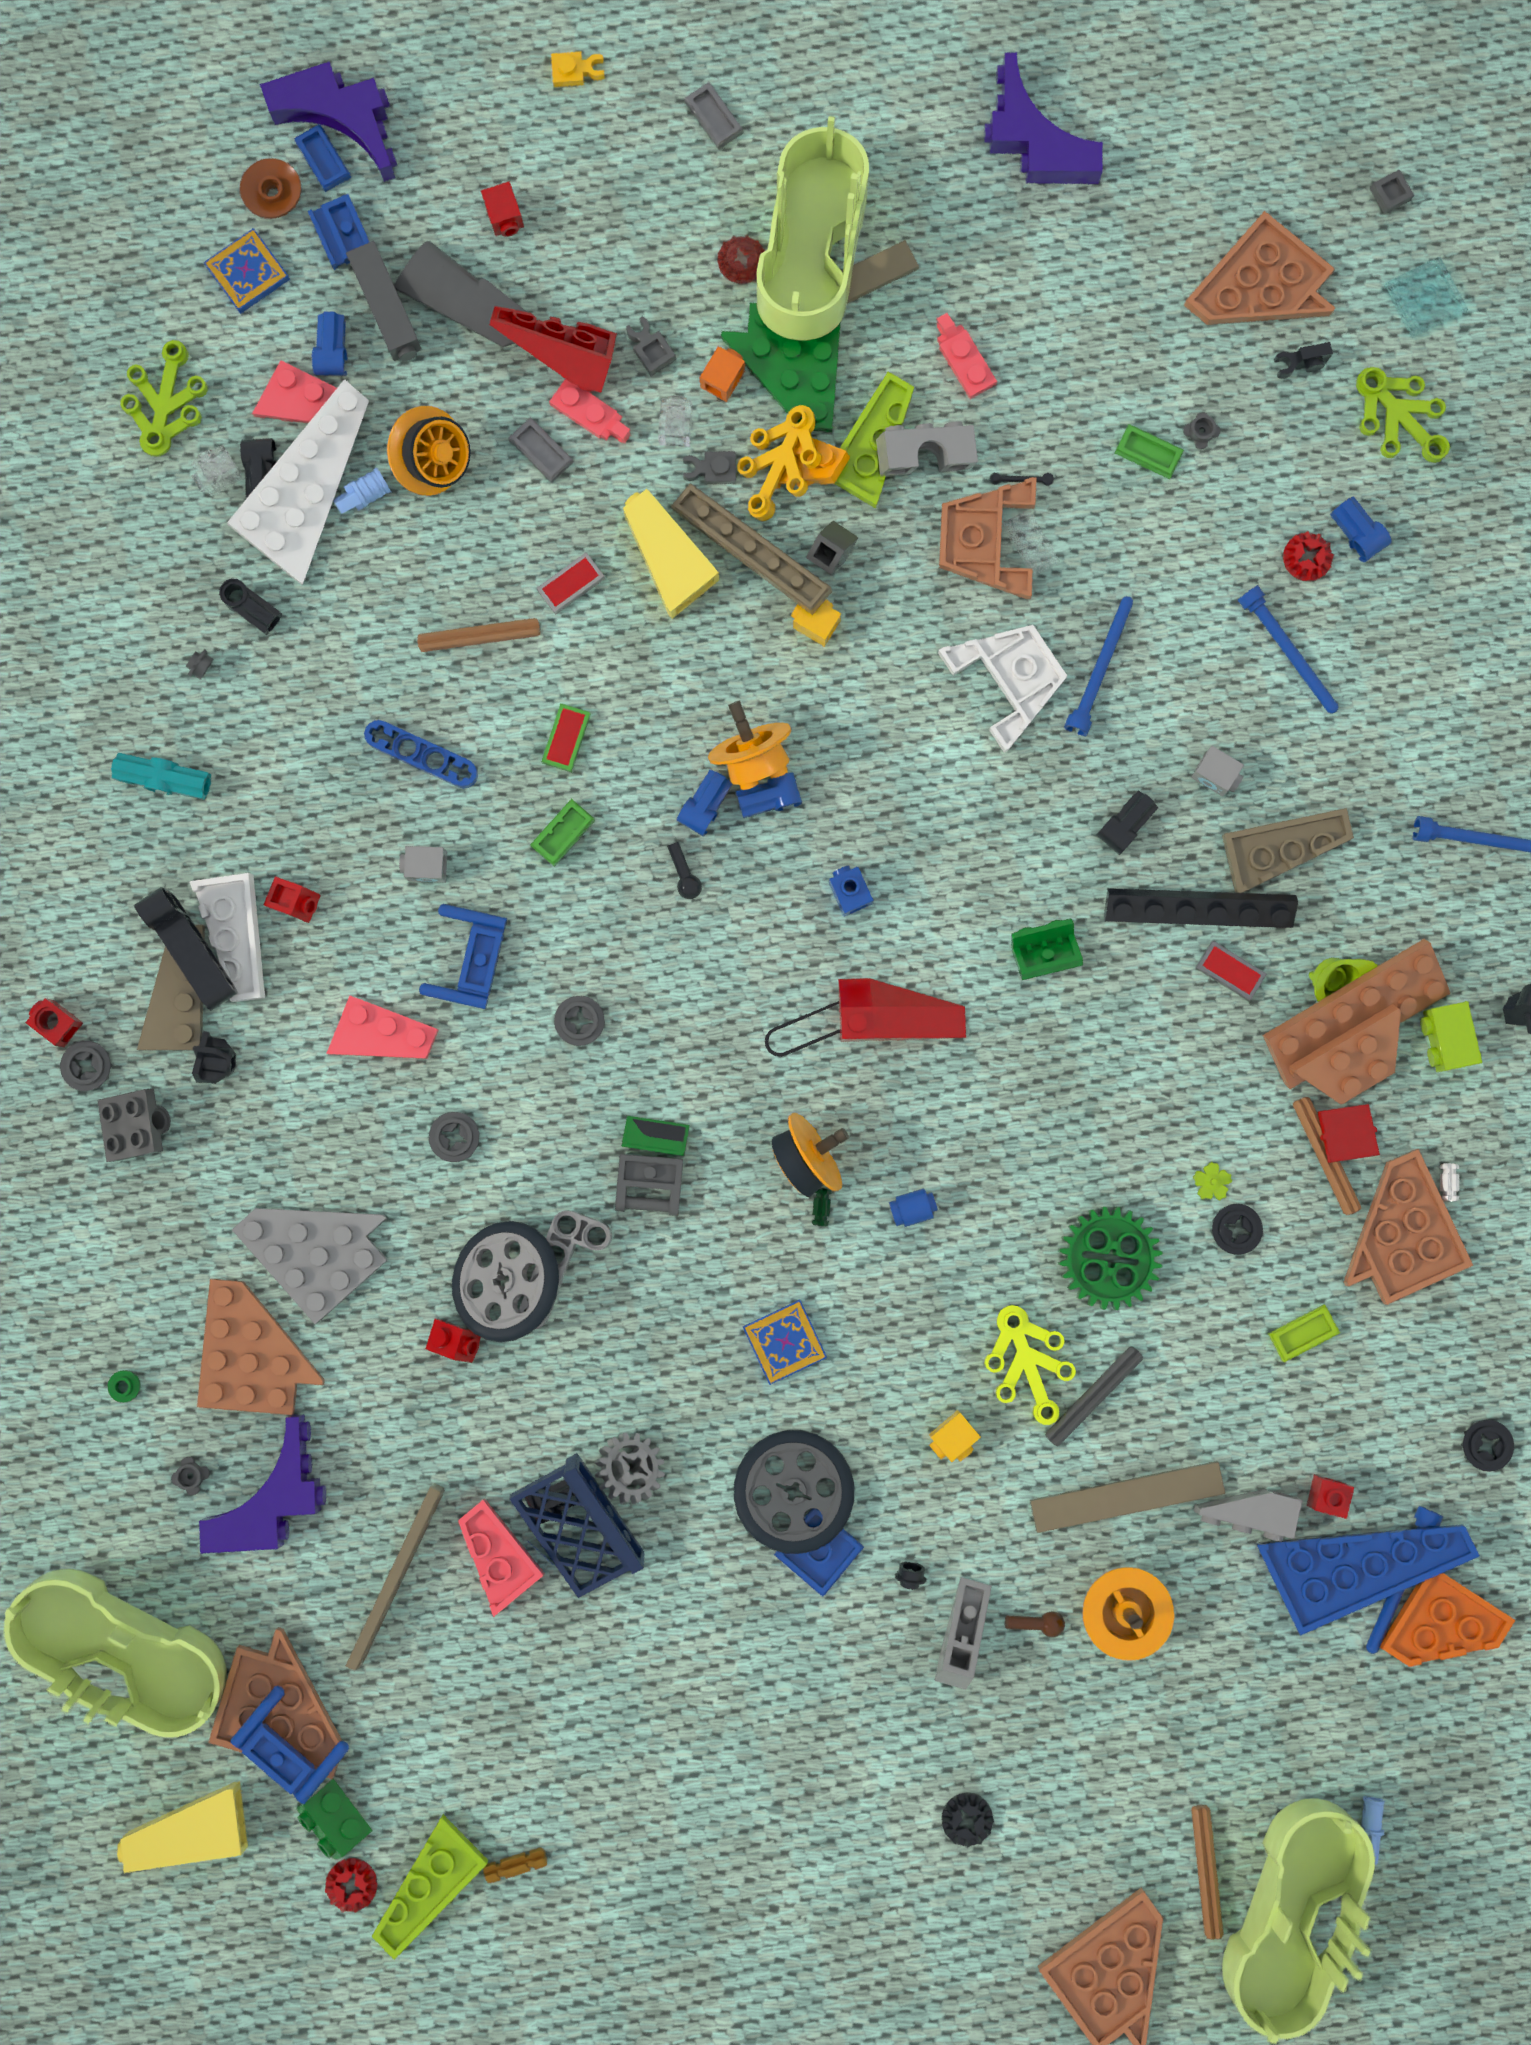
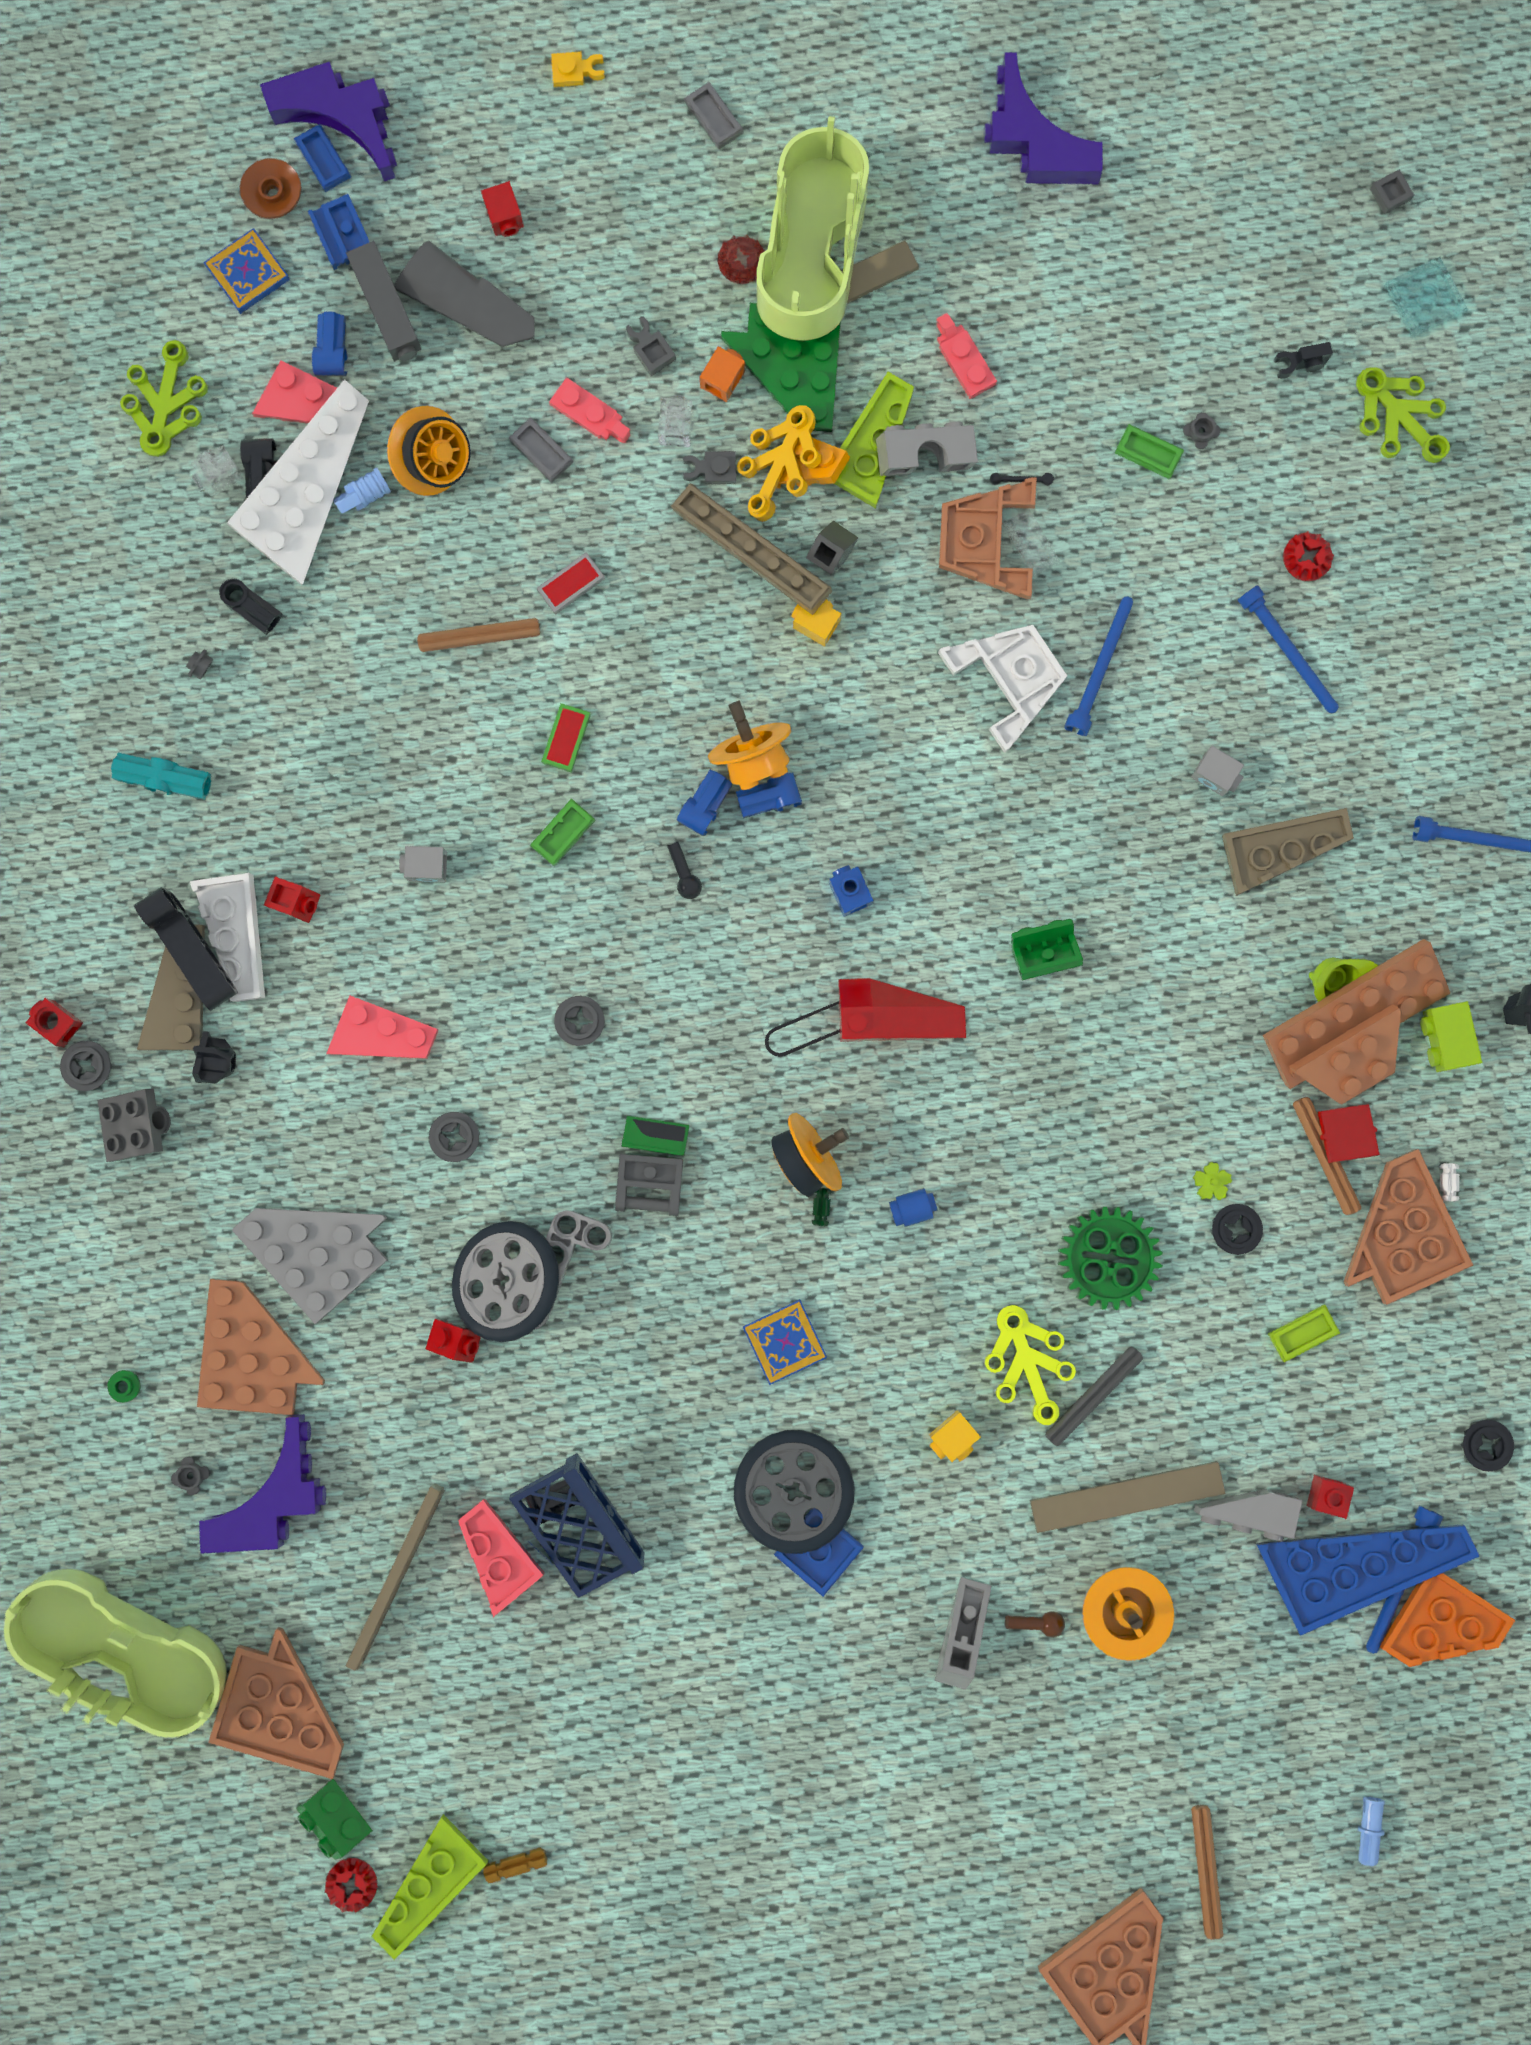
(192, 1833): light yellow slope -> none
(278, 1757): blue plate -> none
(421, 754): blue beam -> none
(479, 959): blue plate -> none
(576, 353): red wedge -> none
(643, 1468): light grey gear -> none
(670, 555): light yellow slope -> none
(911, 1579): black plate -> none
(972, 1805): black gear -> none
(1123, 827): black piece -> none
(1200, 908): black plate -> none
(1230, 970): red tile -> none
(1263, 279): nougat wing -> none
(1271, 1963): yellowish green piece -> none
(1363, 534): blue piece -> none

